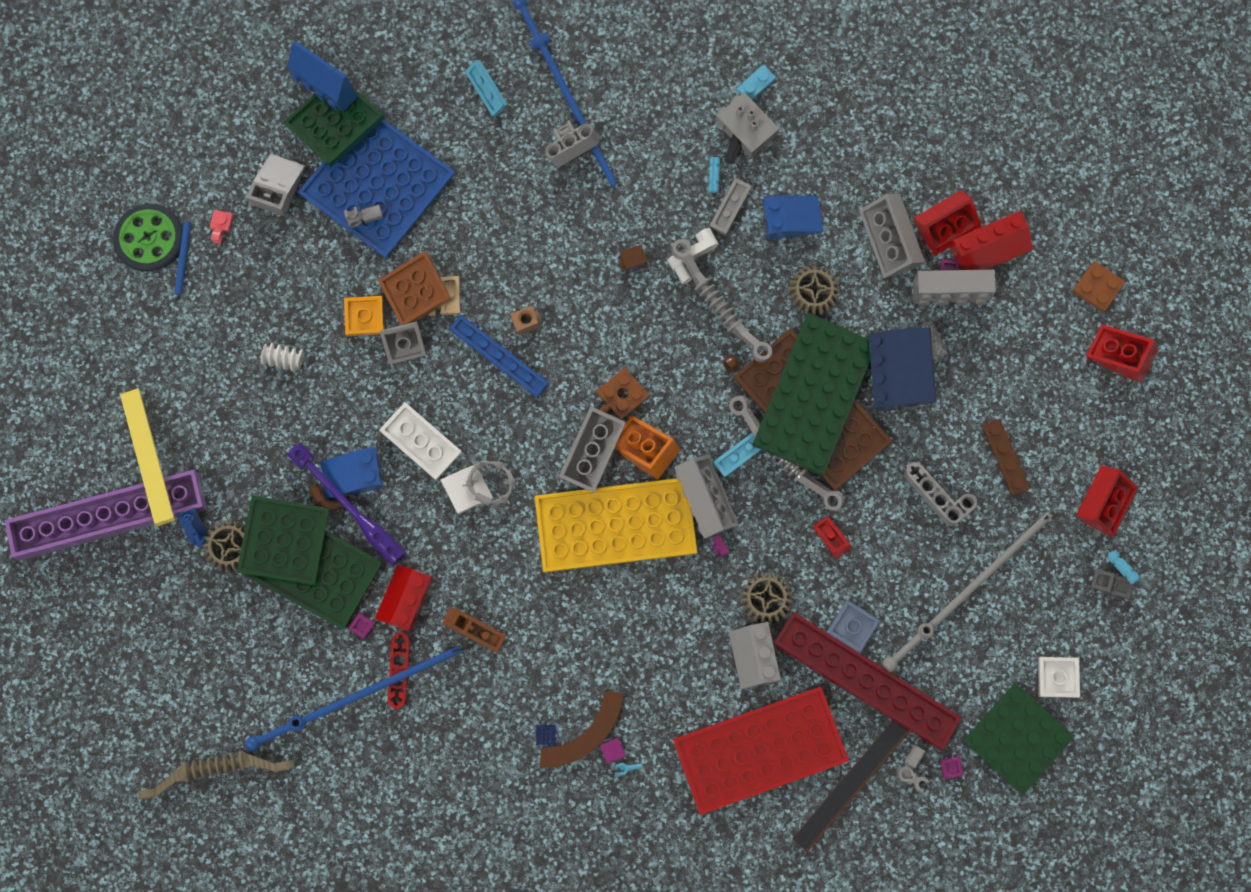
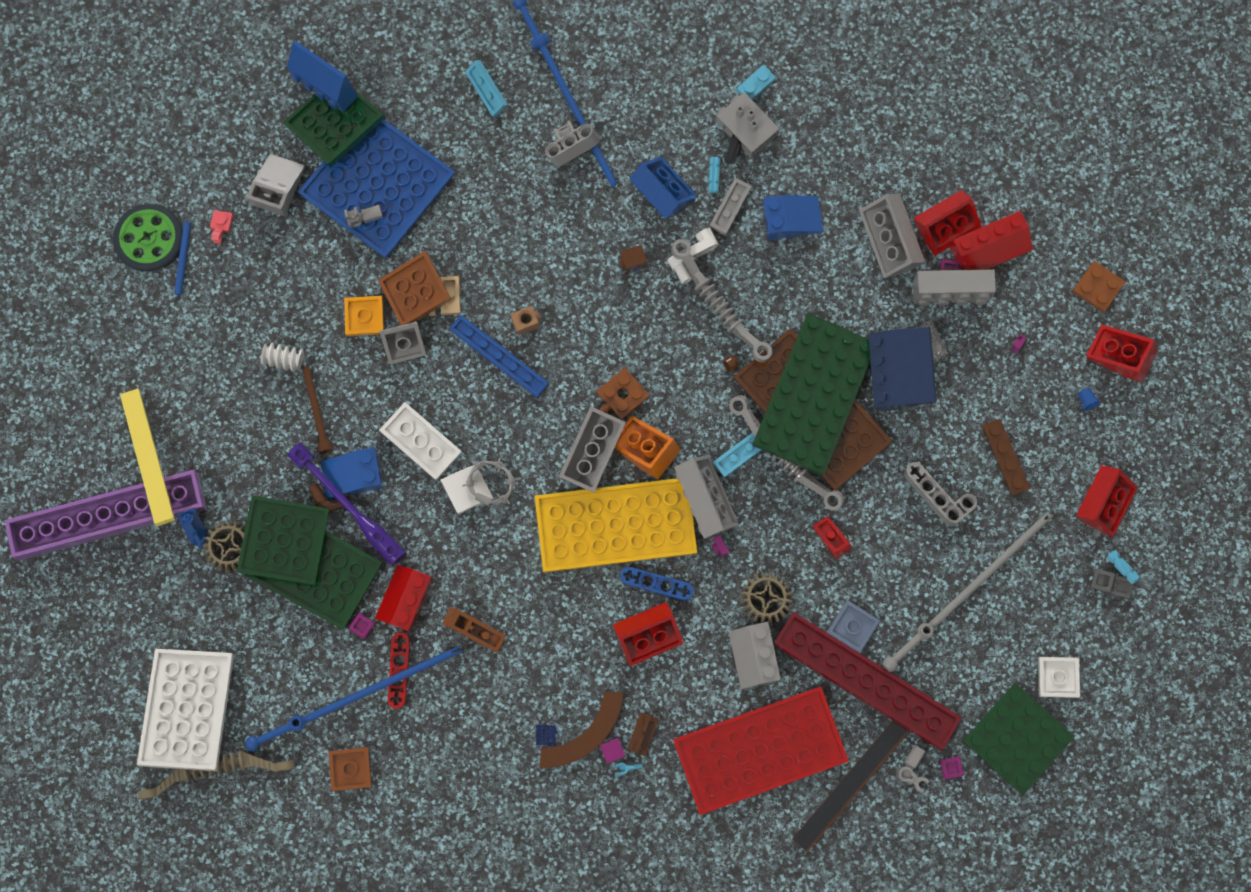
(185, 710): none -> white plate
(324, 445): none -> reddish brown piece
(350, 769): none -> dark orange plate
(643, 734): none -> reddish brown hinge
(648, 634): none -> red slope
(657, 580): none -> blue beam
(662, 187): none -> blue slope
(807, 290): dark tan gear -> none
(1018, 343): none -> magenta tile
(1088, 399): none -> blue piece

